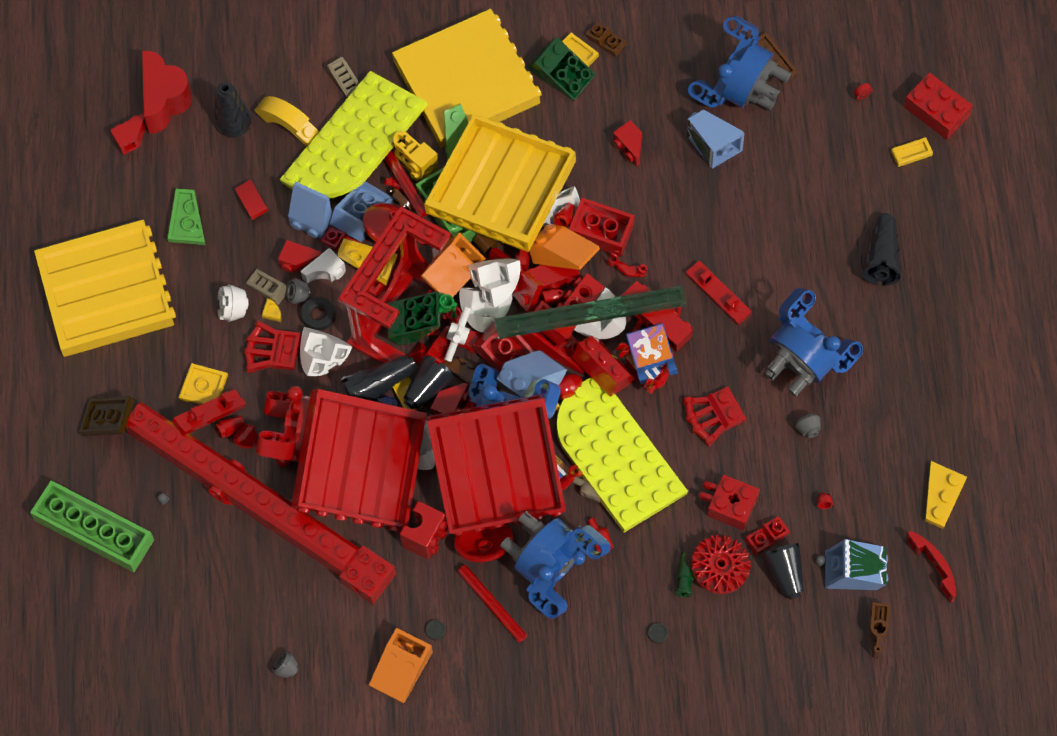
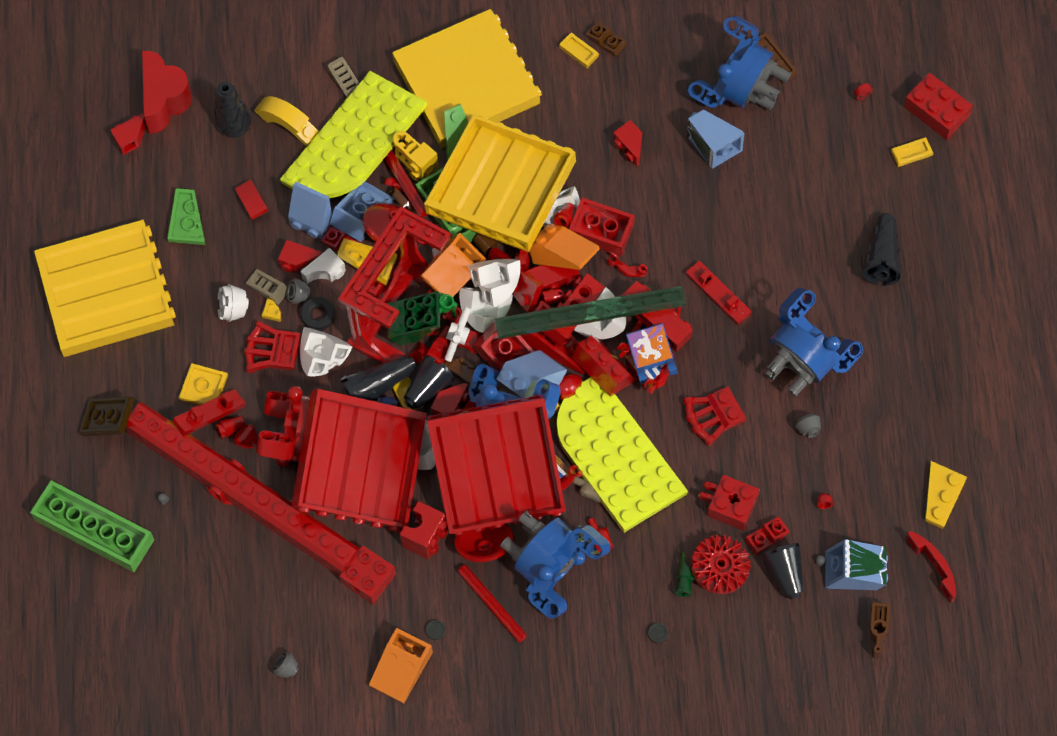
(561, 69): dark green slope -> none

